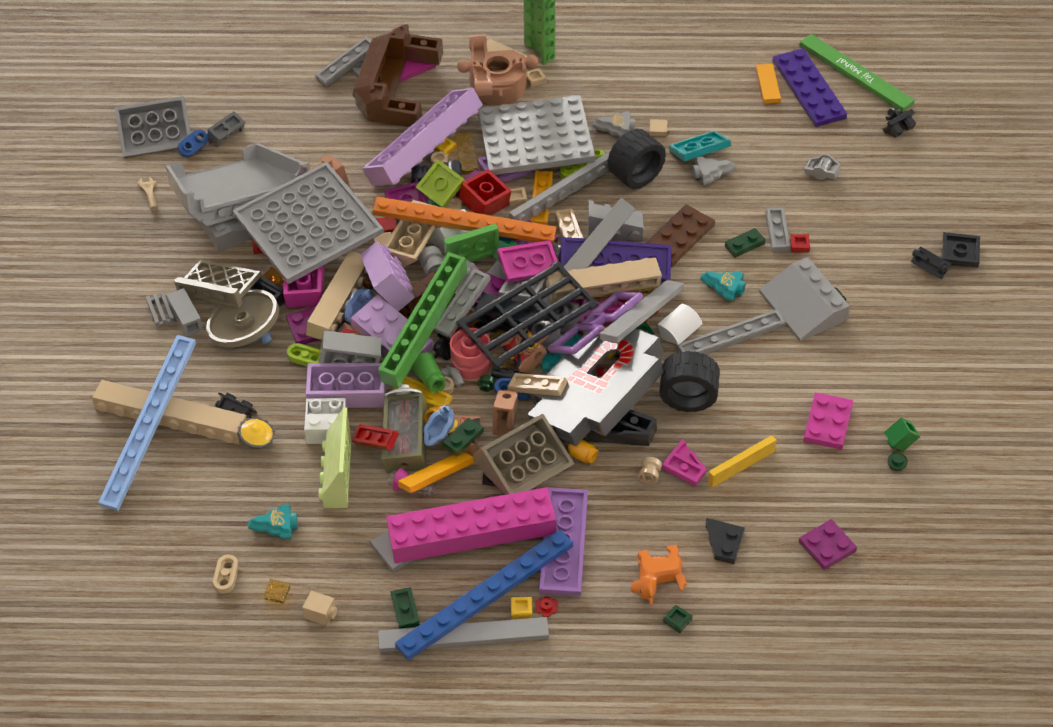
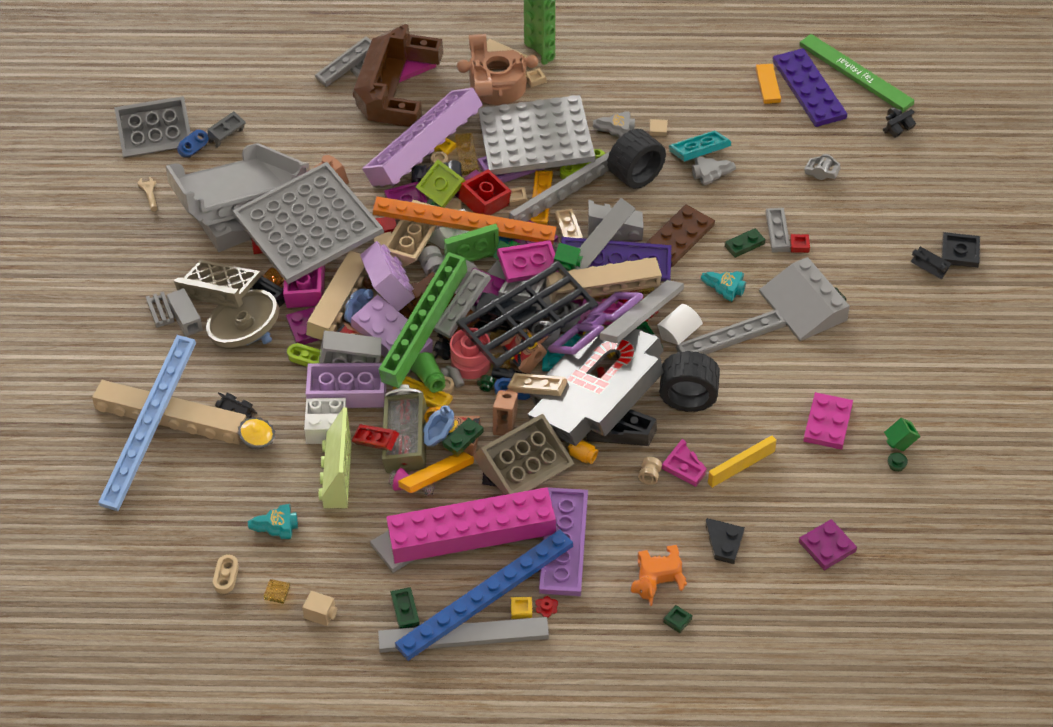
(568, 256): none -> green brick

